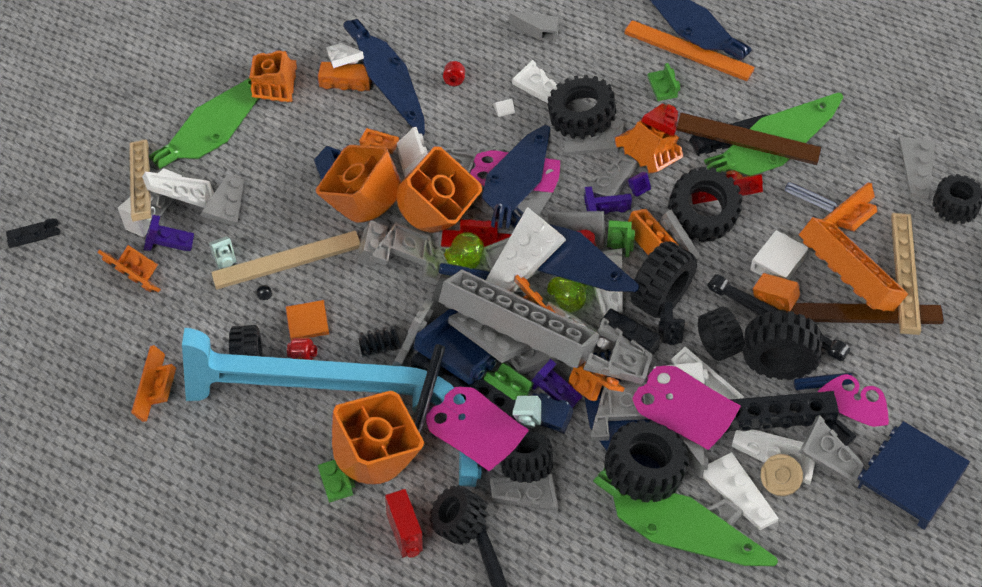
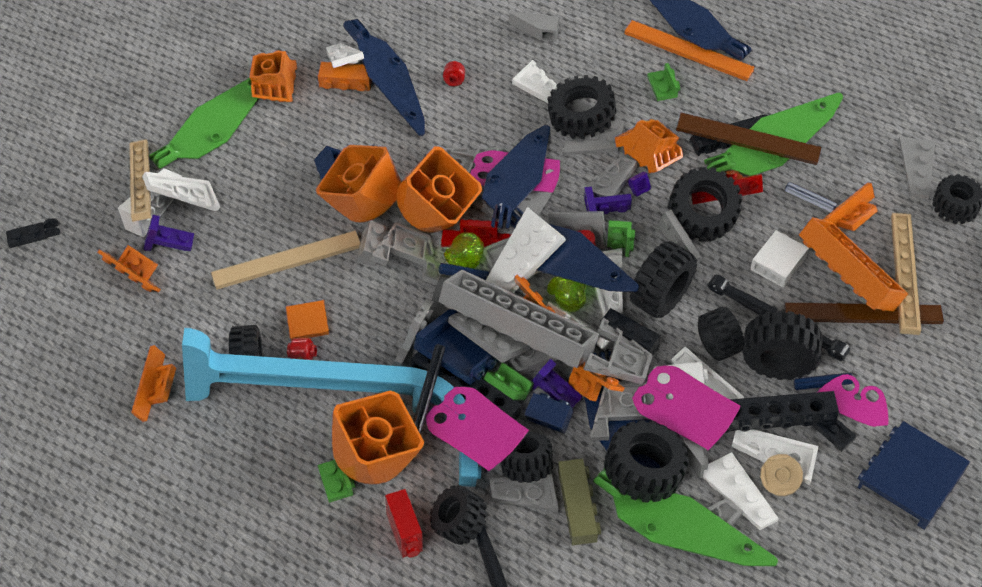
(223, 252): light aqua slope -> none
(225, 201): light grey wing -> none
(264, 292): black hinge -> none
(376, 138): orange plate -> none
(378, 340): black piece -> none
(411, 150): white slope -> none
(504, 107): white slope -> none
(528, 411): light aqua slope -> none
(577, 502): none -> olive brick
(648, 230): orange brick -> none
(662, 118): red wing -> none
(671, 329): black bracket -> none
(777, 291): orange brick -> none
(827, 450): light grey wing -> none

